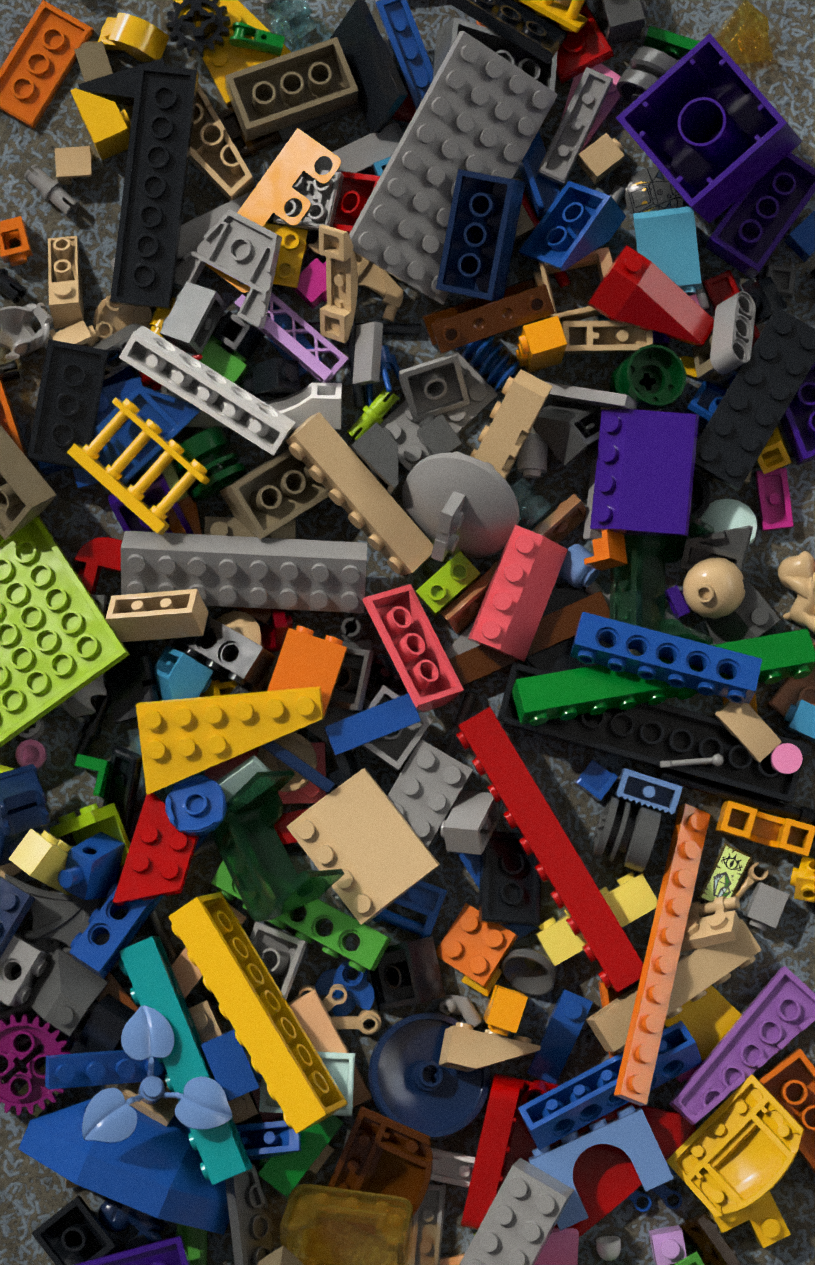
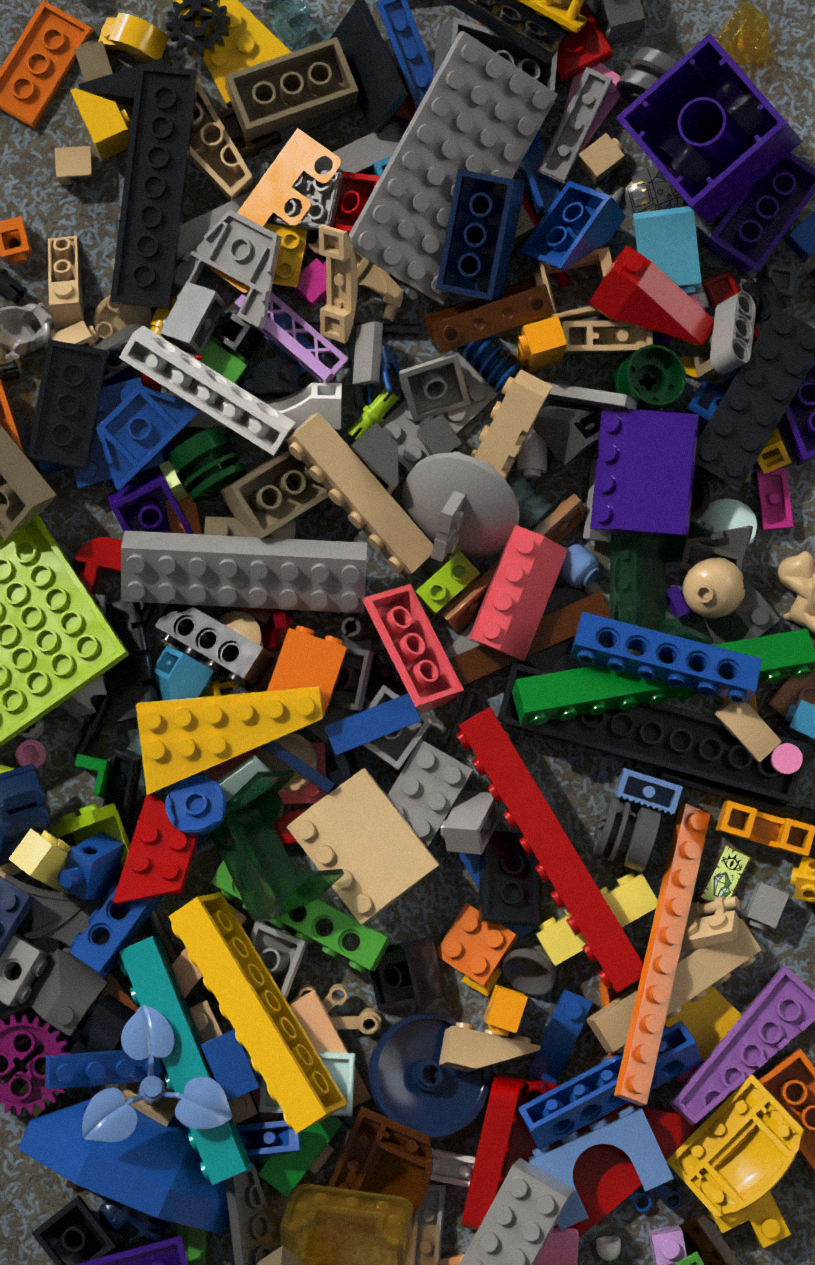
(51, 190): light grey pin -> none
(111, 474): yellow fence -> none
(157, 615): tan brick -> none
(262, 41): green bar -> none
(359, 991): blue plate -> none
(421, 898): blue plate -> none
(460, 1006): light grey arm -> none
(595, 780): blue panel -> none
(608, 551): orange panel -> none
(669, 42): green plate -> none
(717, 760): light grey hinge -> none
(750, 880): tan hand -> none

